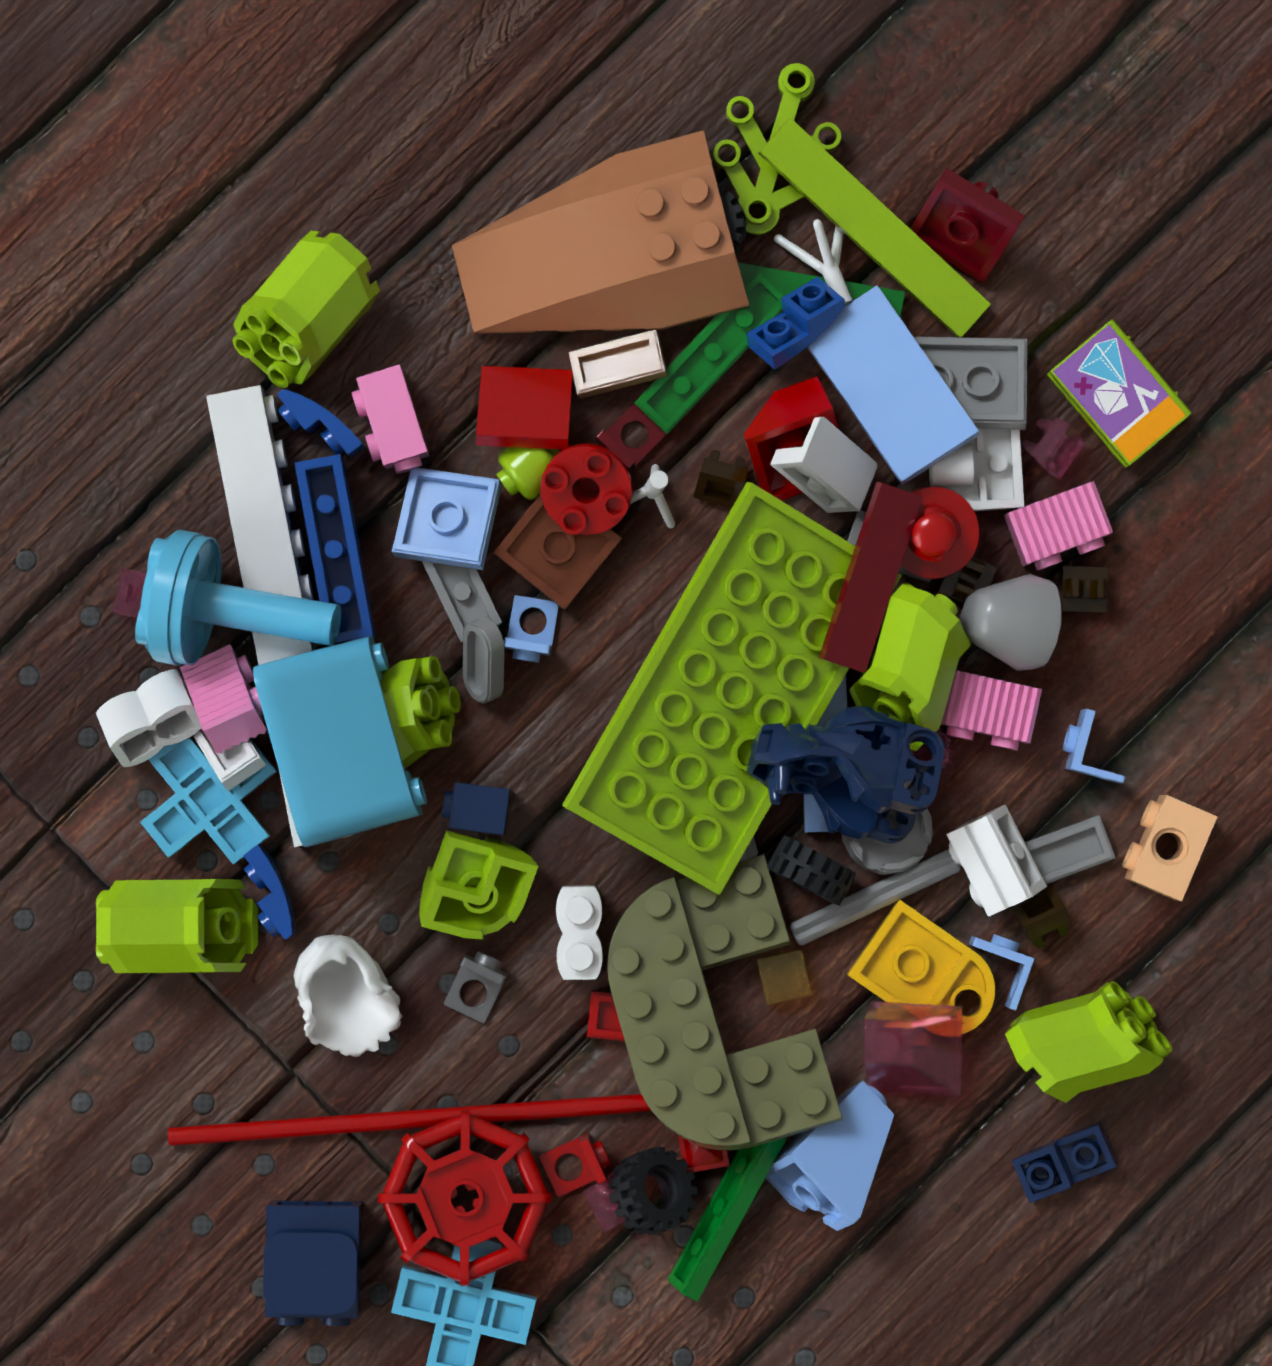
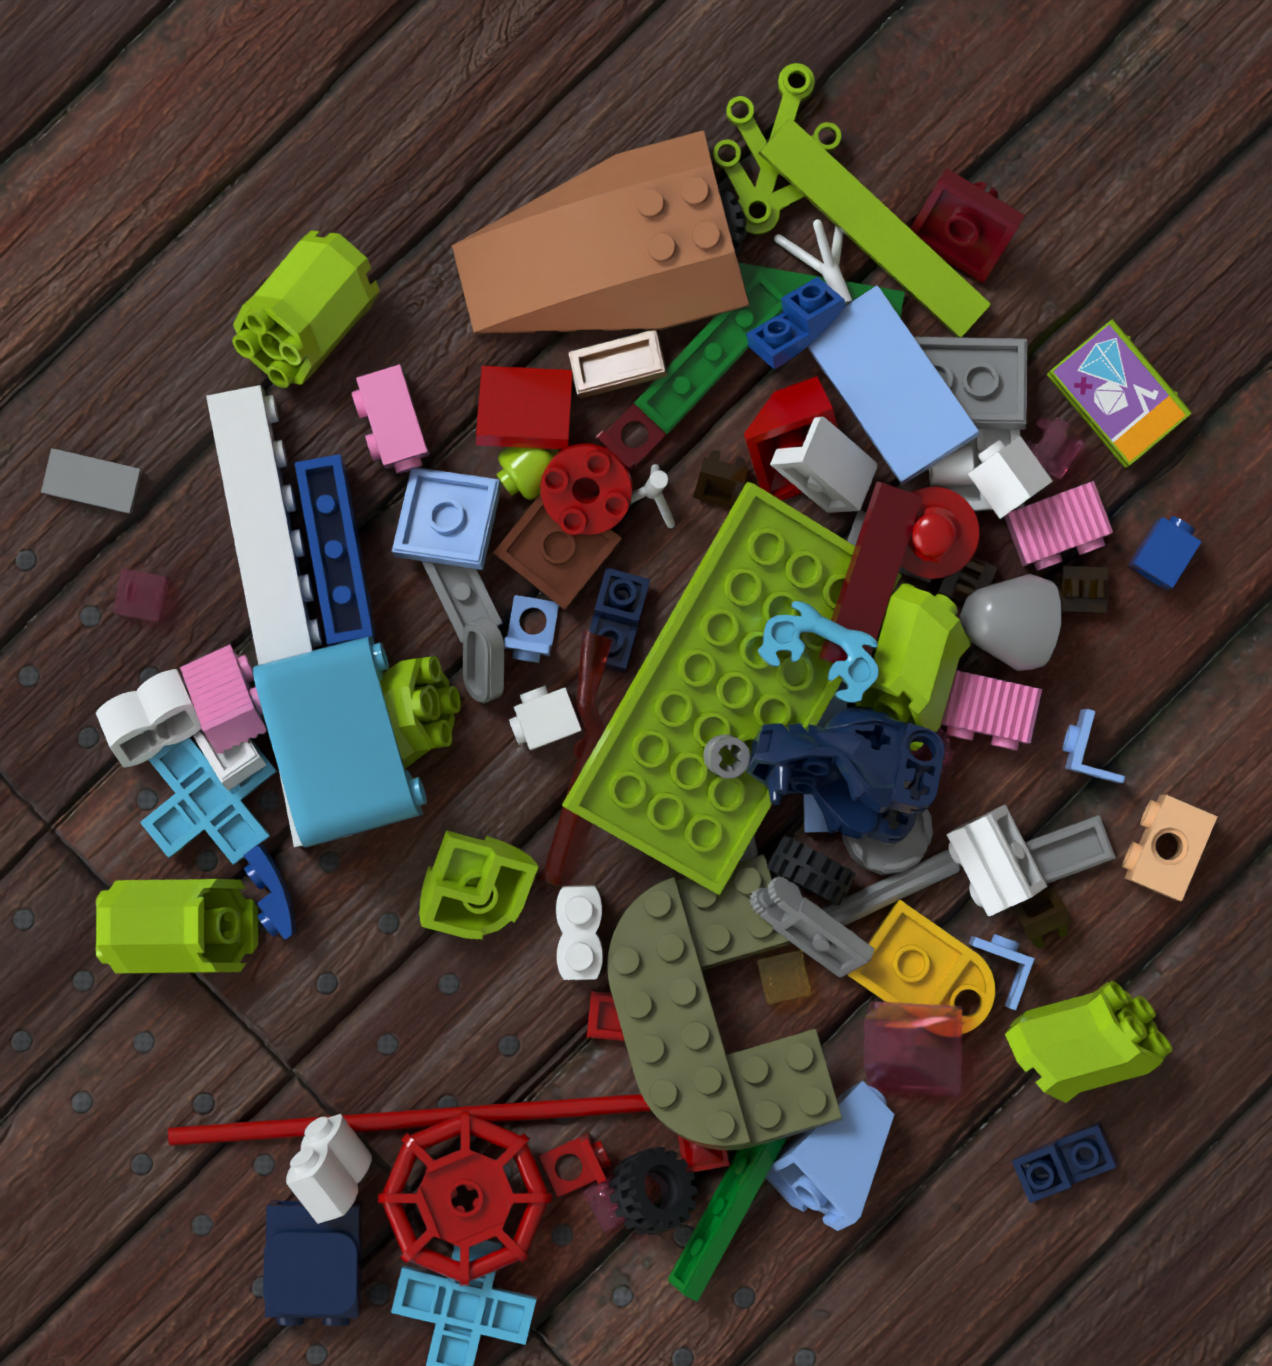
(91, 481): none -> light grey tile
(187, 599): medium azure piece -> none
(306, 413): blue slope -> none
(328, 1168): none -> white brick
(345, 996): white piece -> none
(477, 808): dark blue brick -> none
(481, 968): flat silver bracket -> none
(544, 718): none -> white brick
(592, 665): none -> clear red piece
(619, 614): none -> dark blue slope
(713, 758): none -> light grey bush
(784, 632): none -> medium azure helmet
(810, 927): none -> light grey hinge
(1008, 475): none -> white brick
(1165, 552): none -> blue brick

